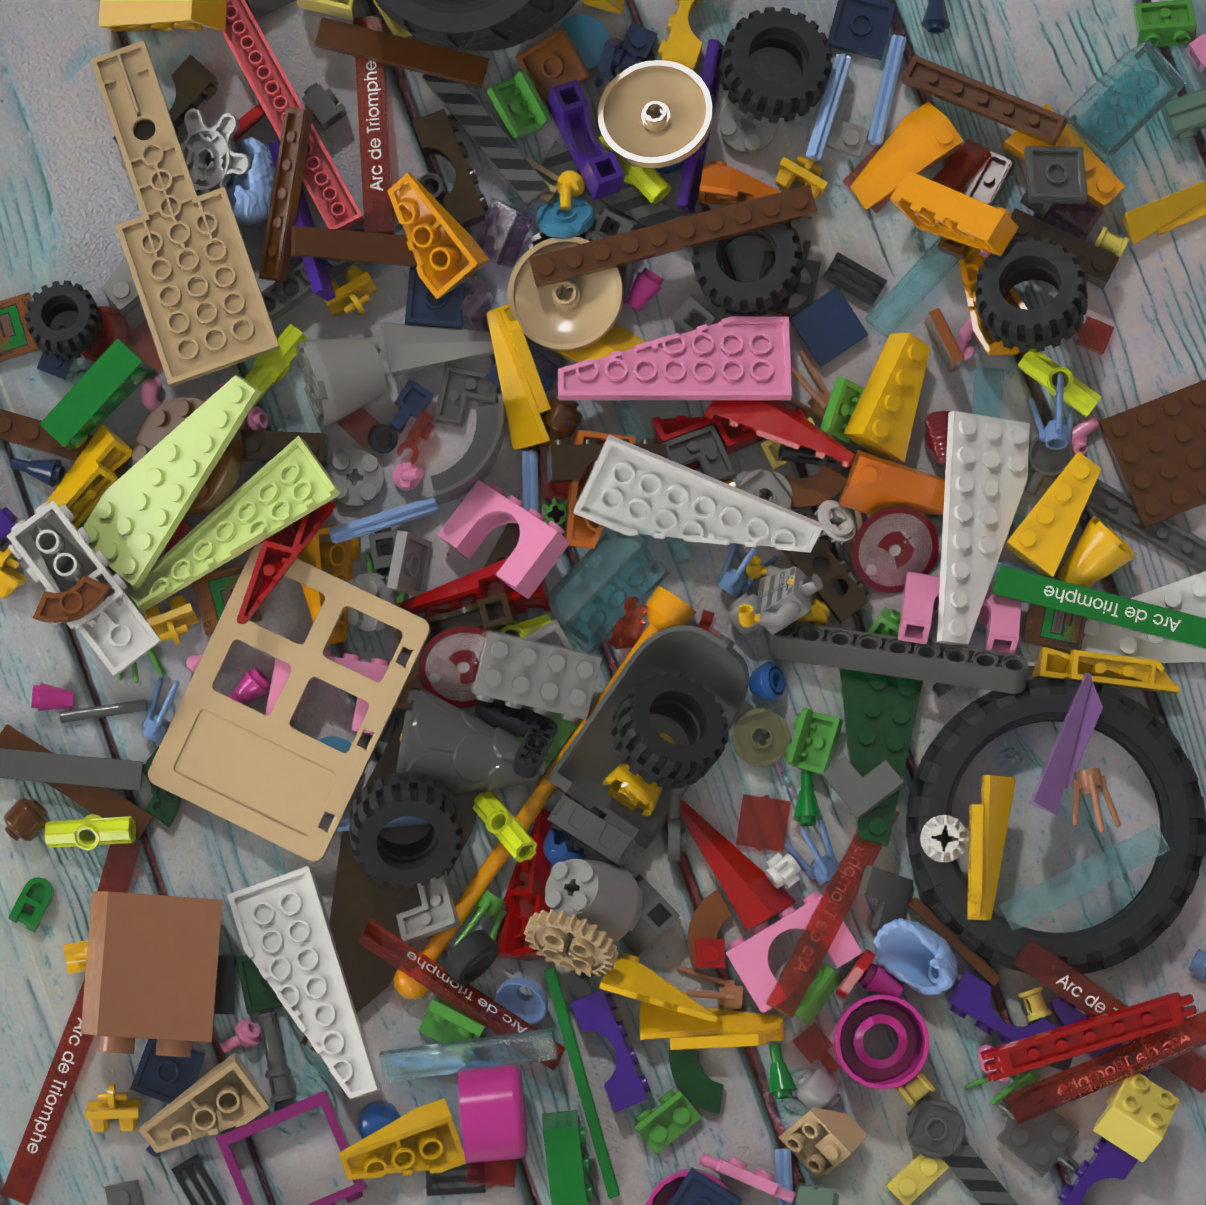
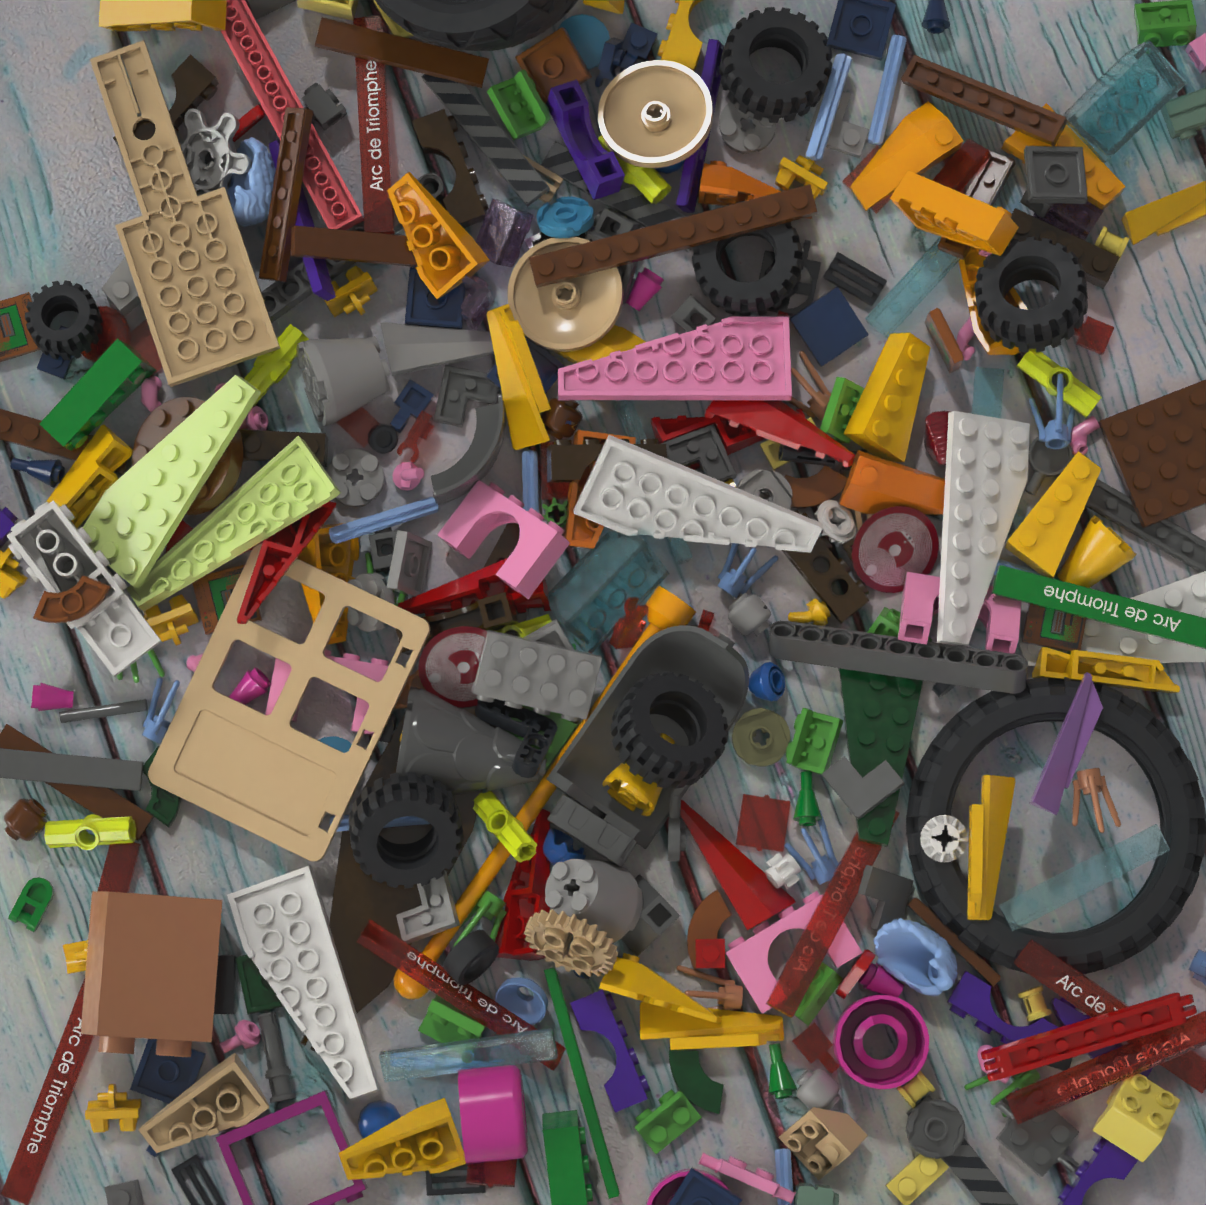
(569, 185): yellow plate -> none
(781, 598): light grey torso -> none

